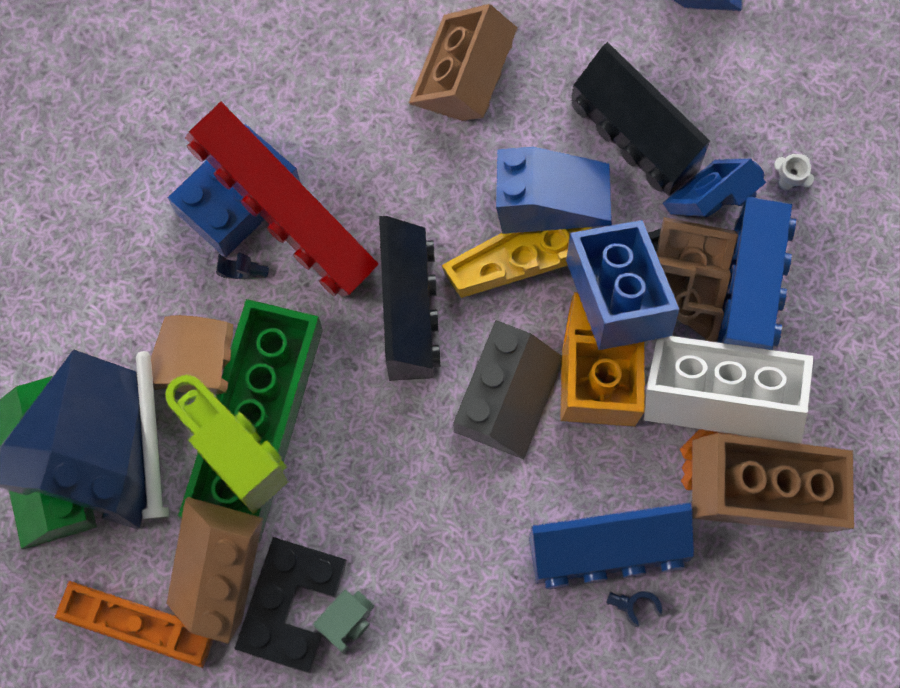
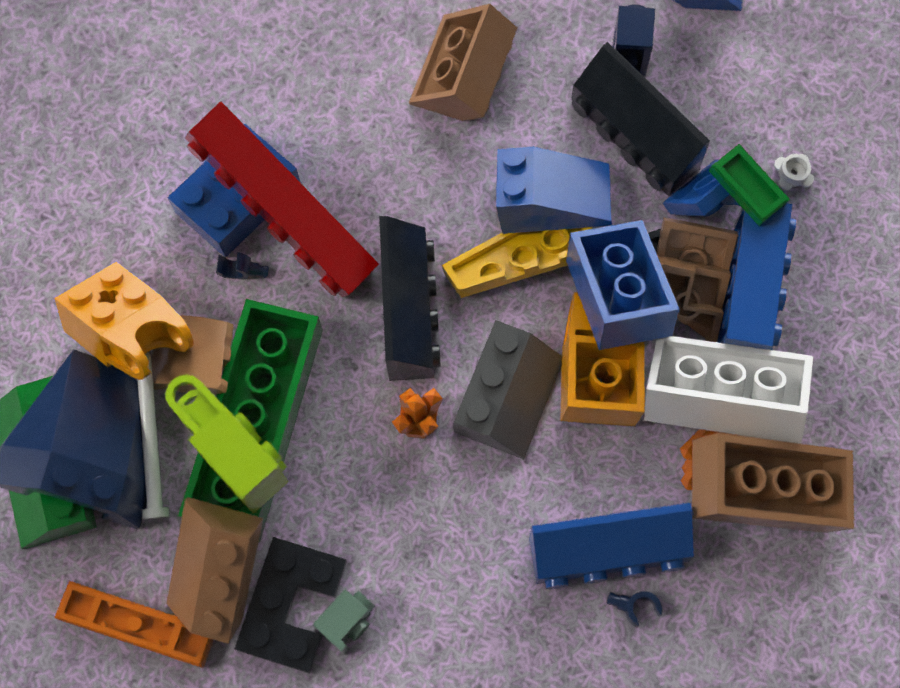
(121, 320): none -> light orange brick
(418, 414): none -> orange rock
(635, 35): none -> dark blue brick
(749, 185): none -> green tile

